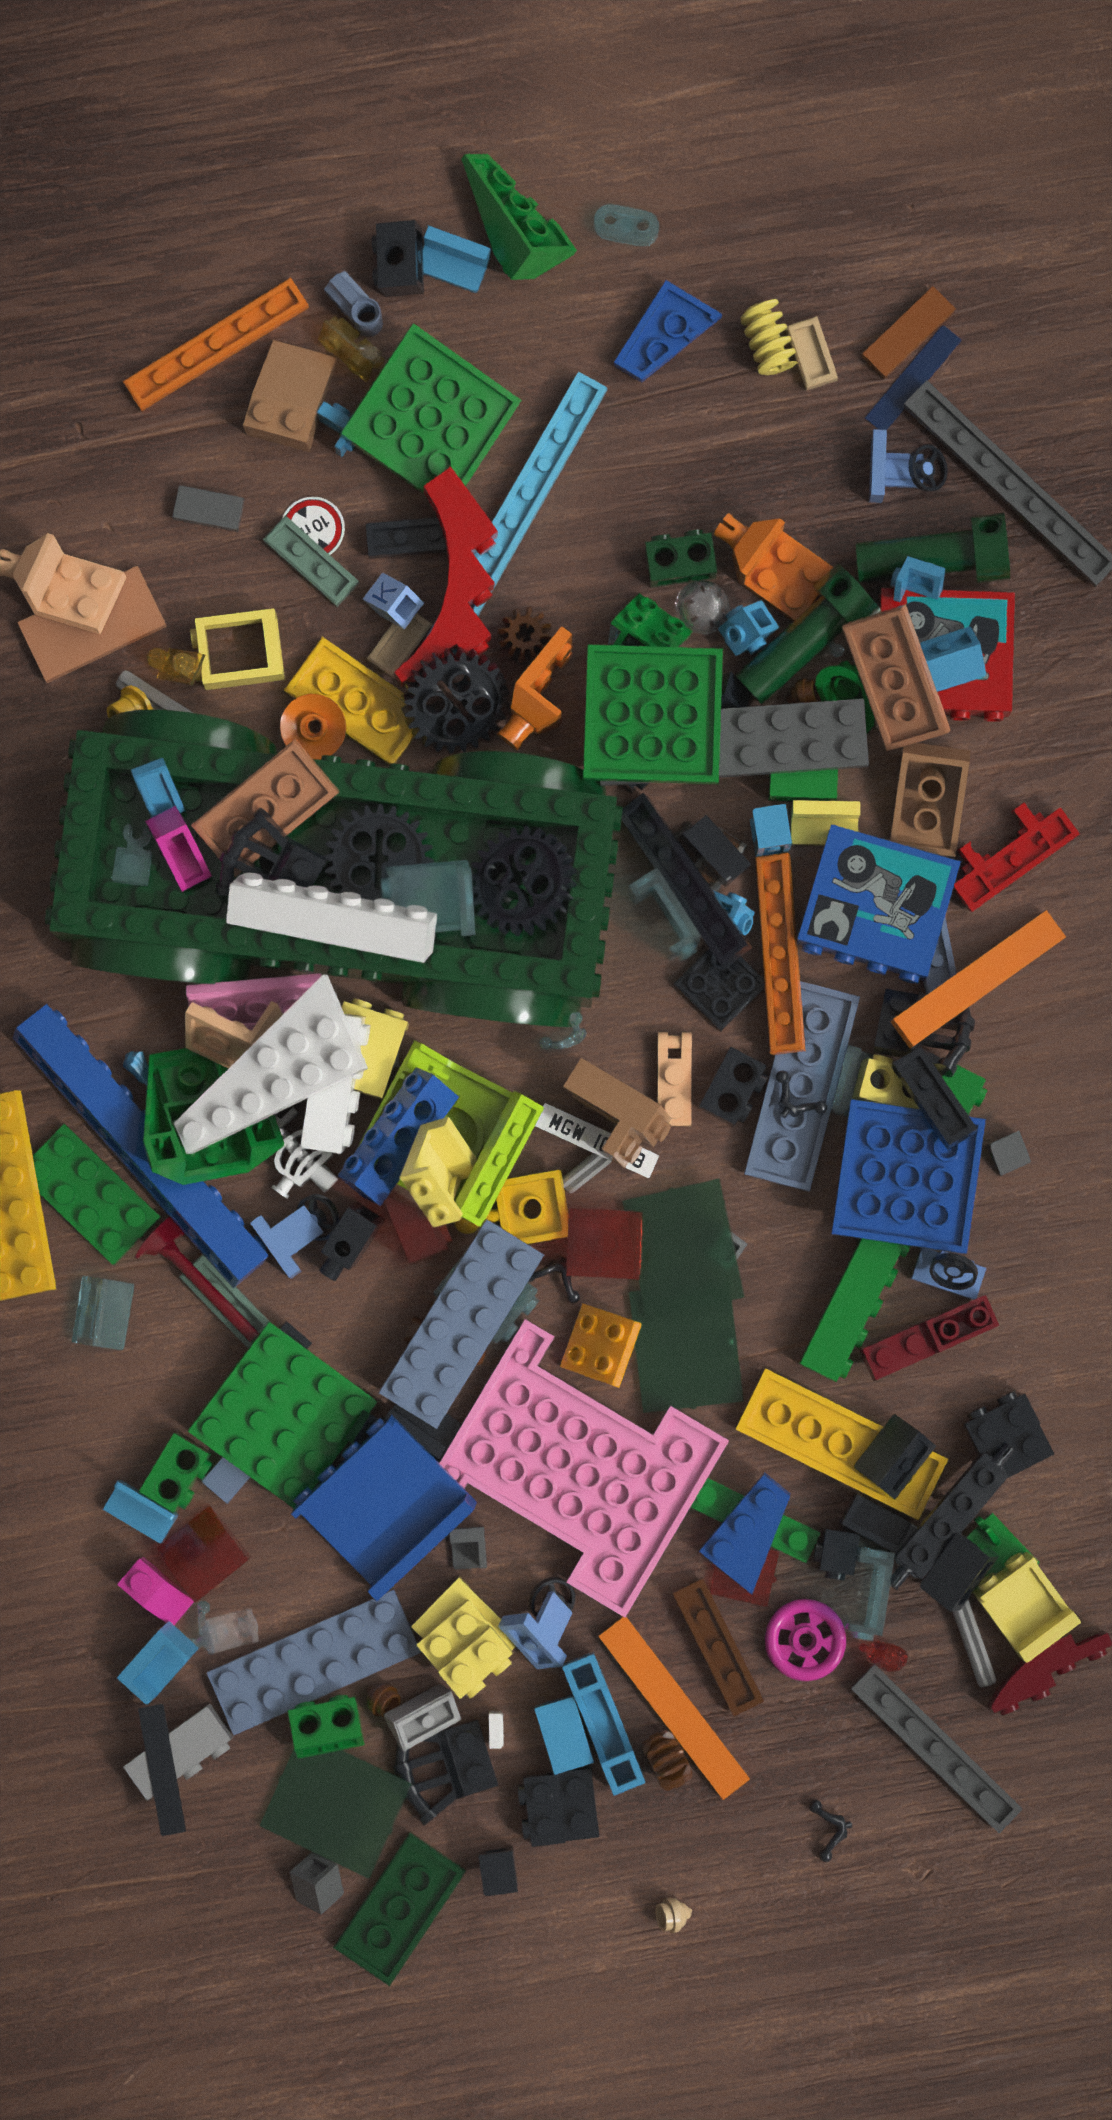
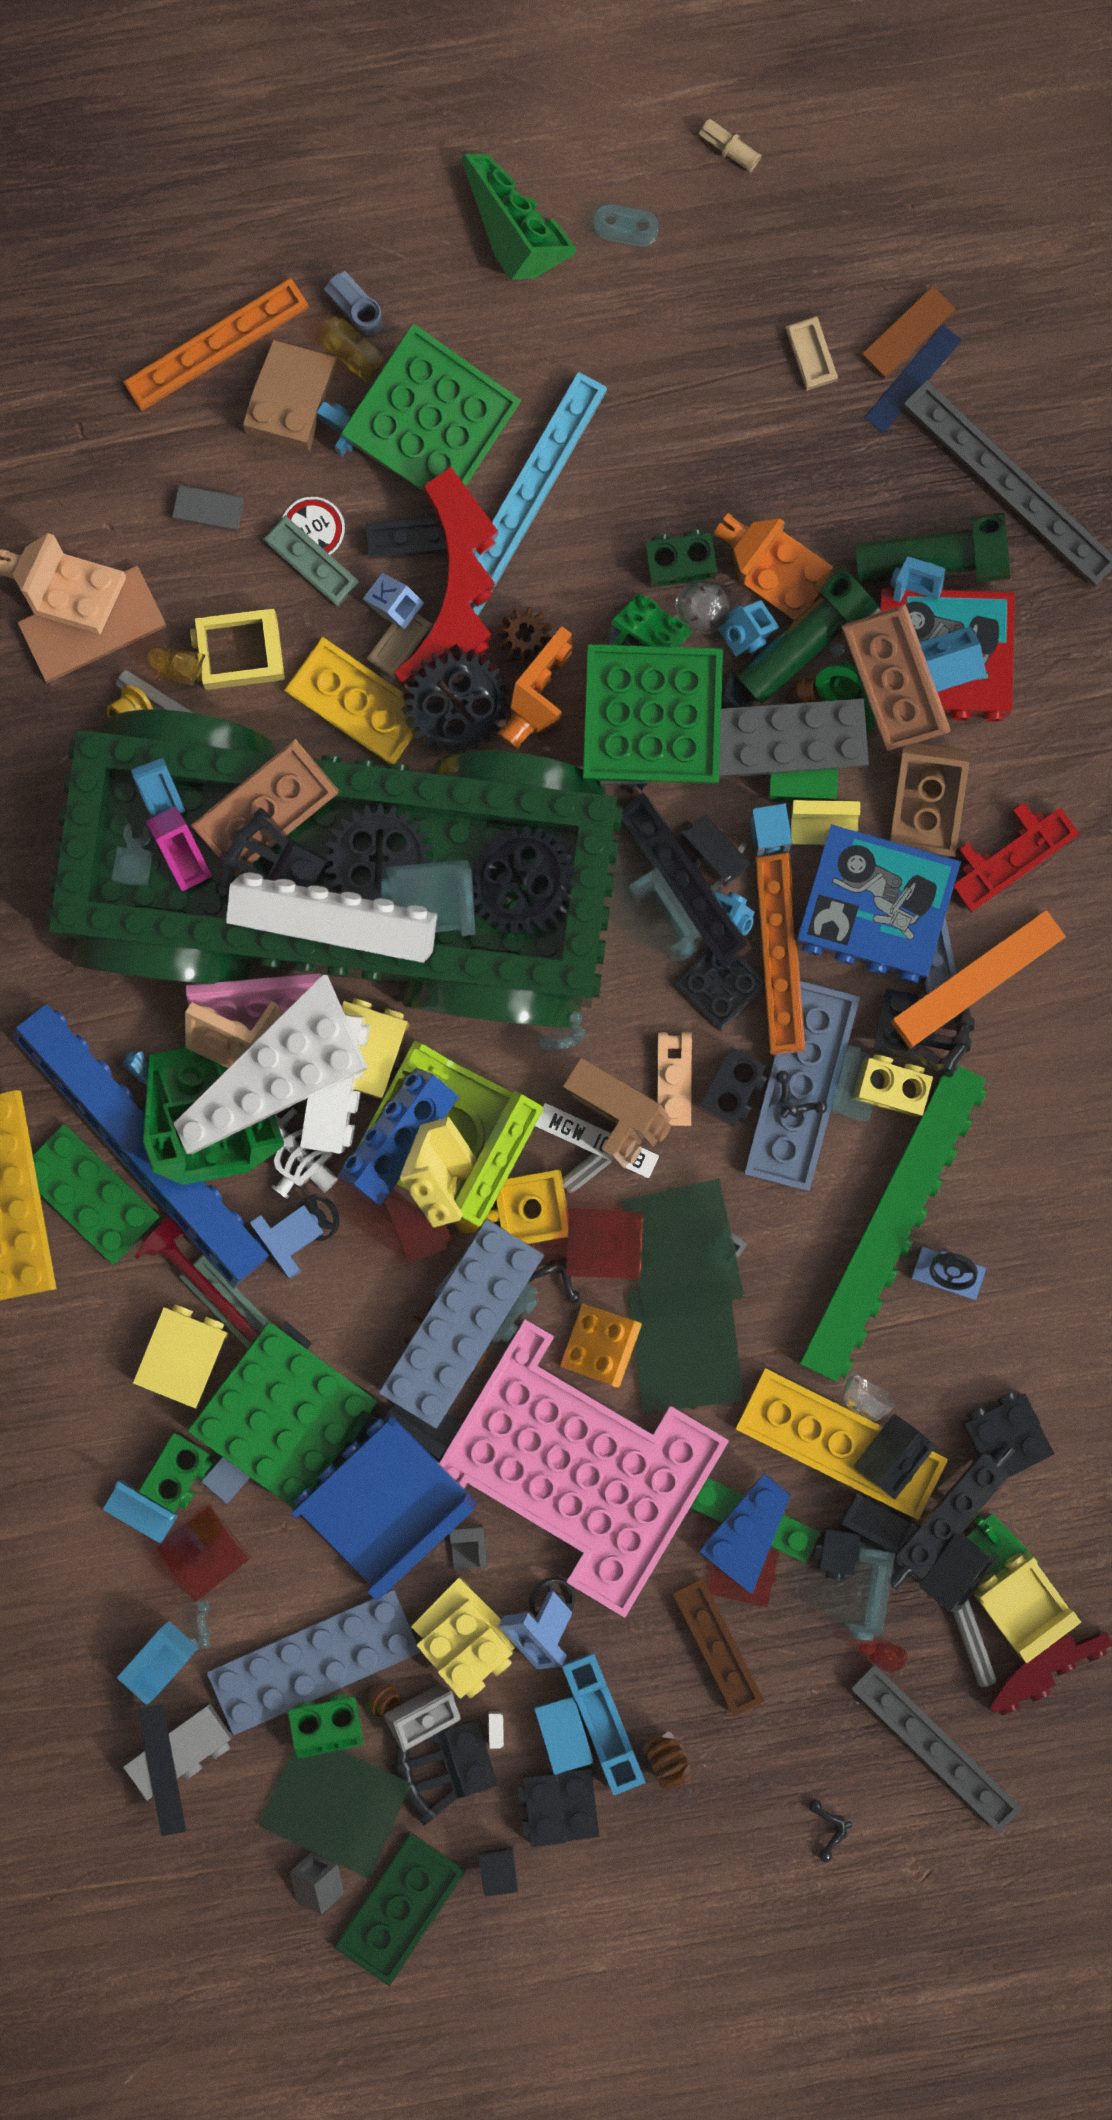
(103, 1313): clear light blue panel -> none
(155, 1591): dark pink slope -> none
(181, 1356): none -> light yellow panel
(230, 1630): clear bracket -> none
(297, 719): orange dish -> none
(358, 1229): black torso -> none
(408, 275): black brick -> none
(454, 259): dark azure panel -> none
(664, 331): blue wing -> none
(672, 1915): tan plate -> none
(674, 1707): orange tile -> none
(730, 145): none -> tan axle
(767, 339): light yellow piece -> none
(779, 1653): dark pink plate -> none
(866, 1398): none -> clear helmet
(902, 469): medium blue piece -> none
(903, 1181): blue plate -> none
(929, 1337): dark red slope -> none
(934, 1098): black plate -> none
(1009, 1153): dark grey slope -> none

